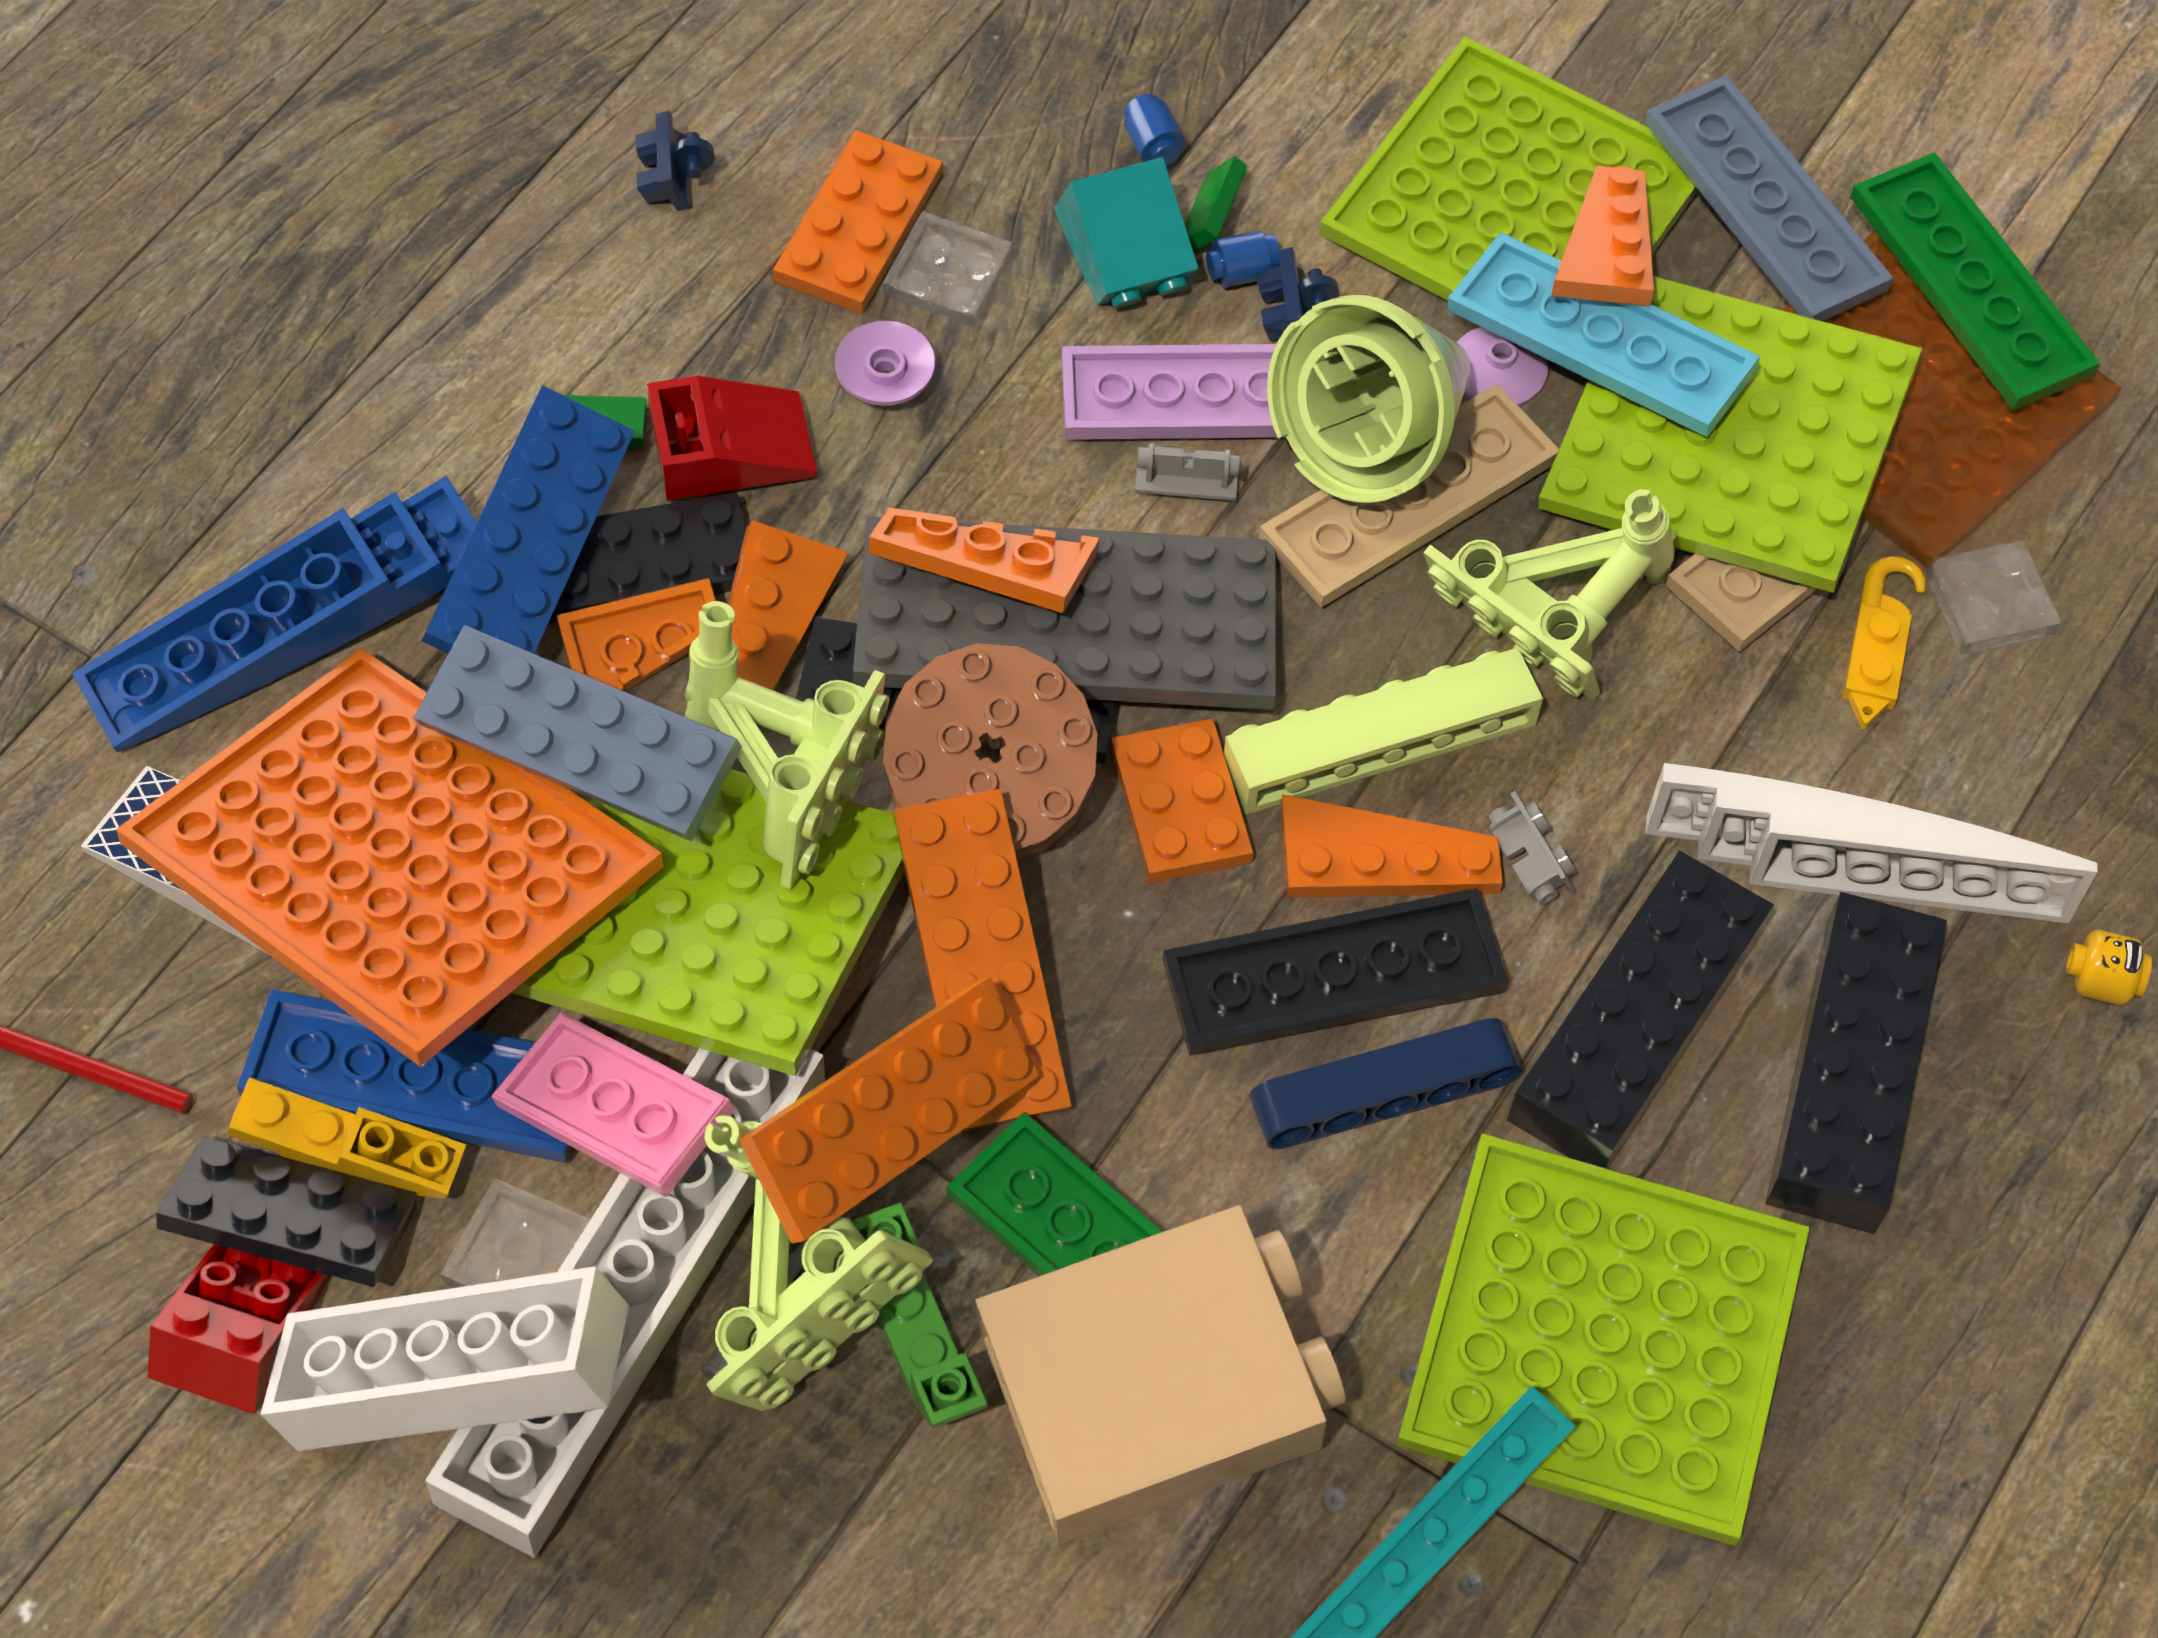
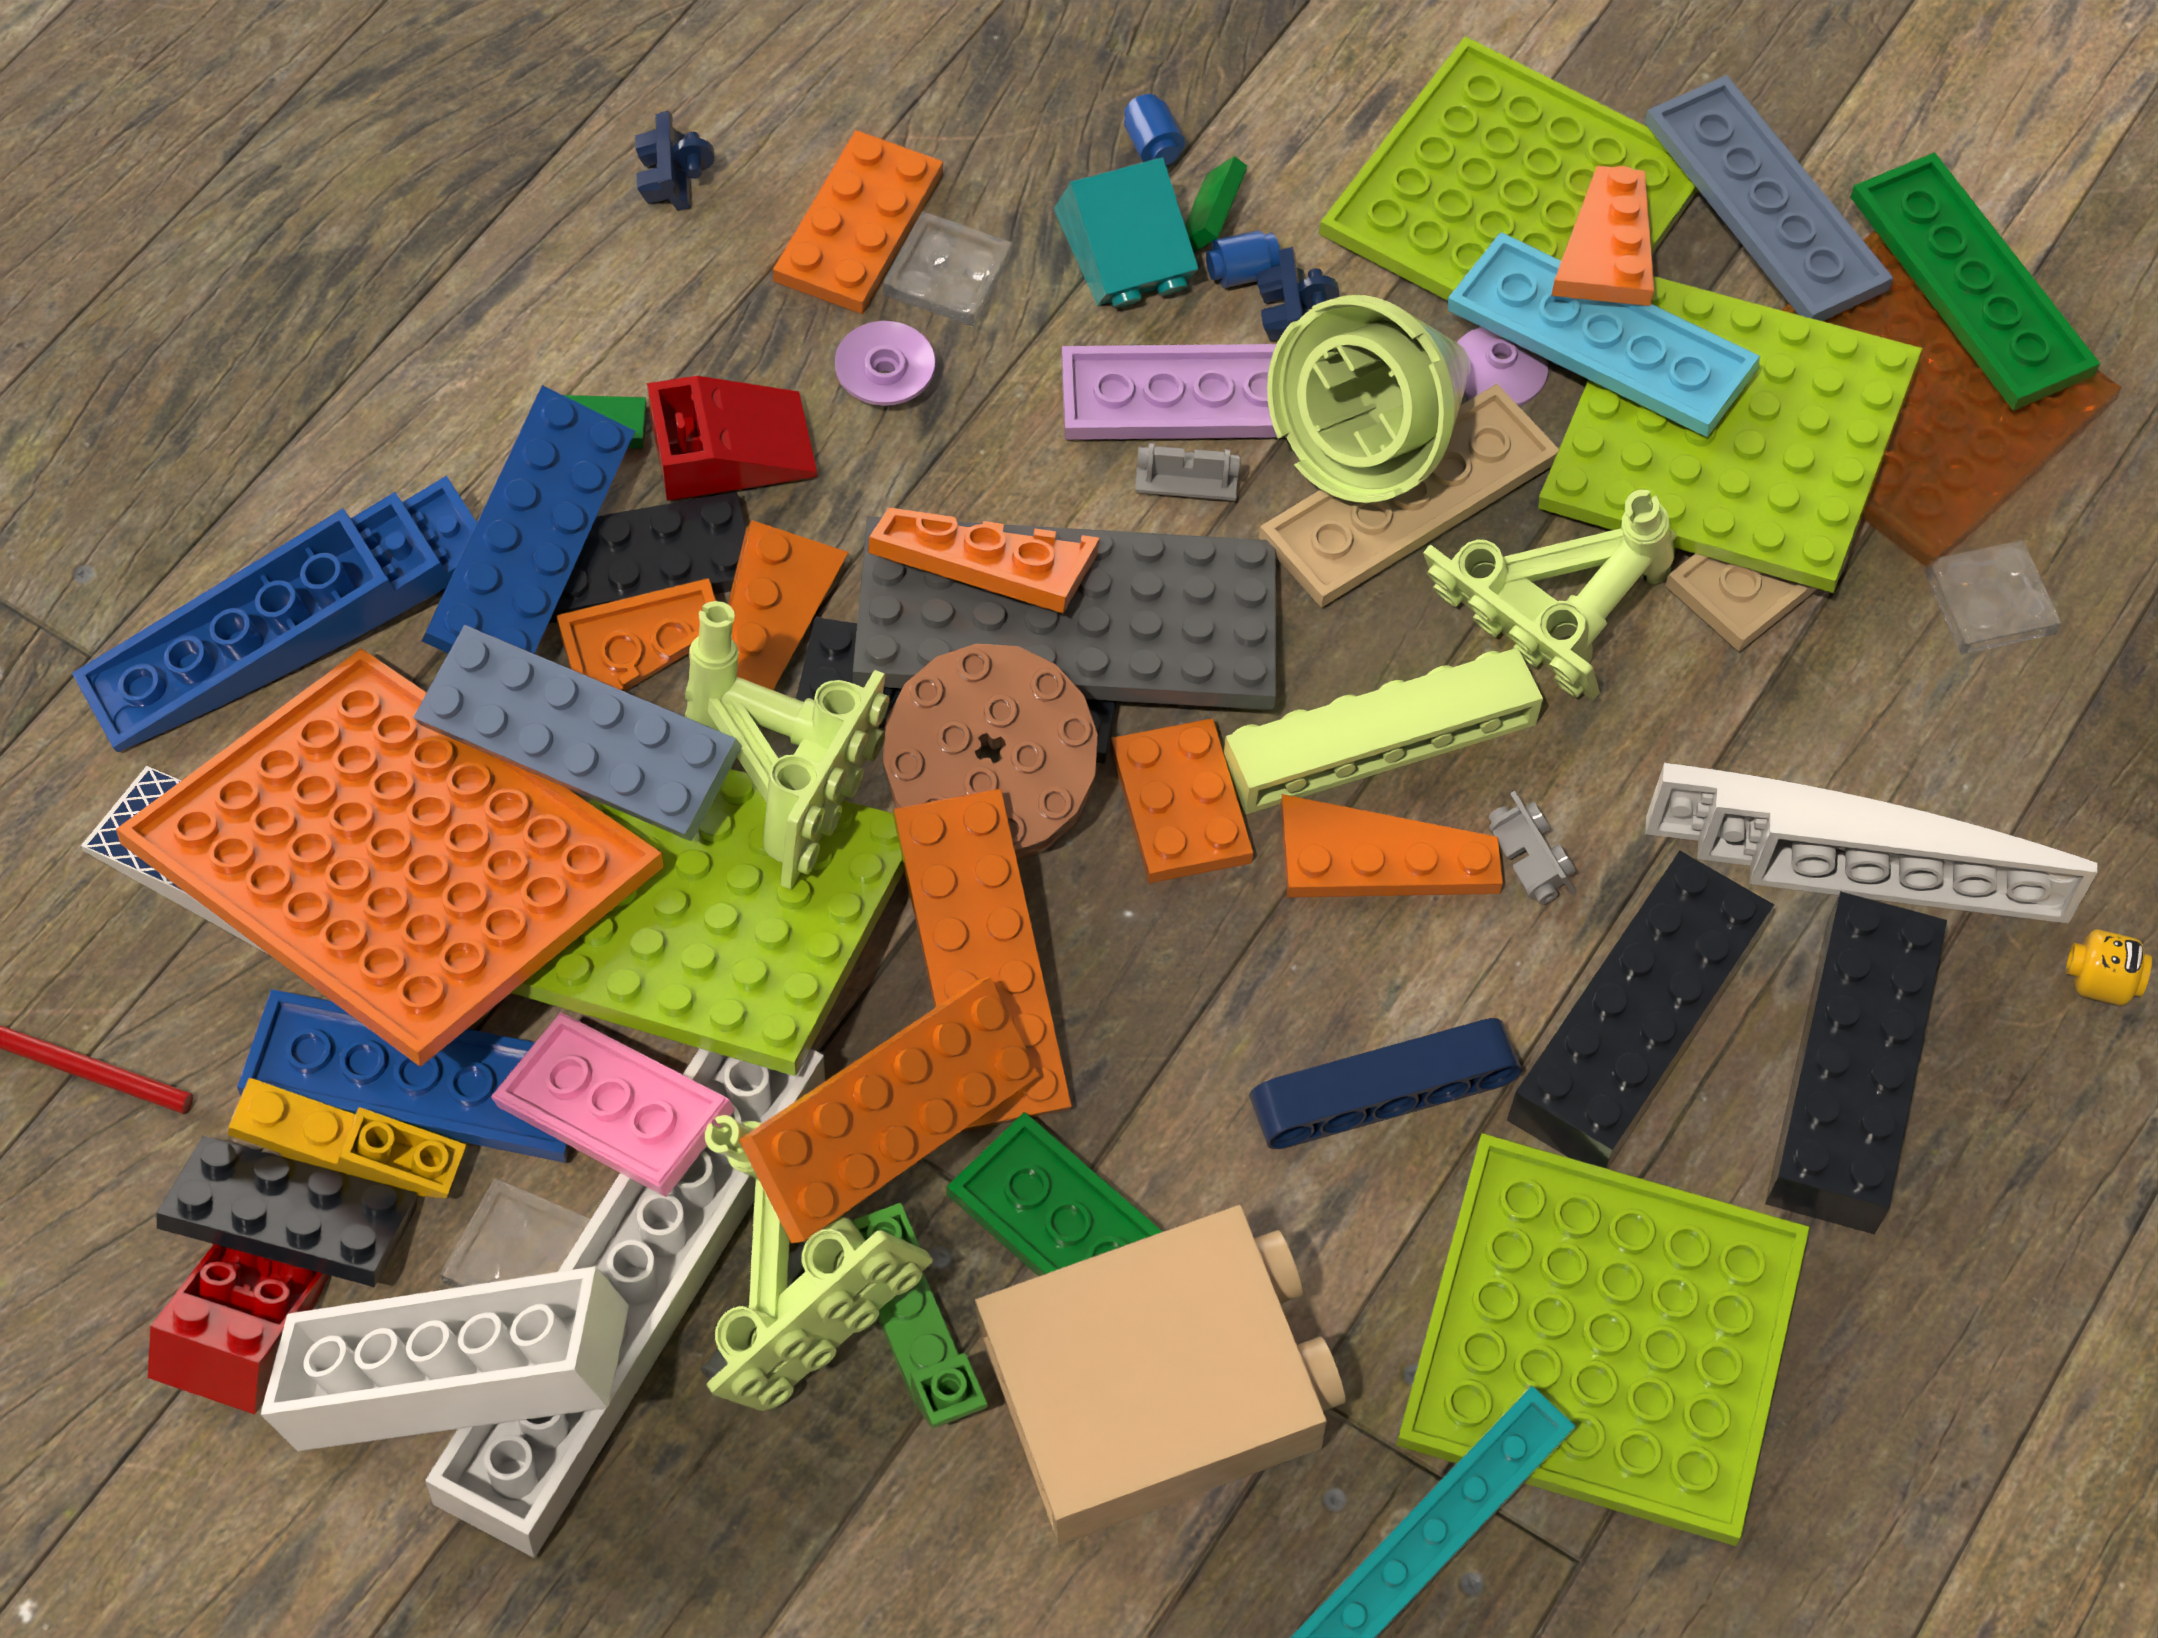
(1333, 971): black plate -> none
(1879, 642): yellow plate -> none

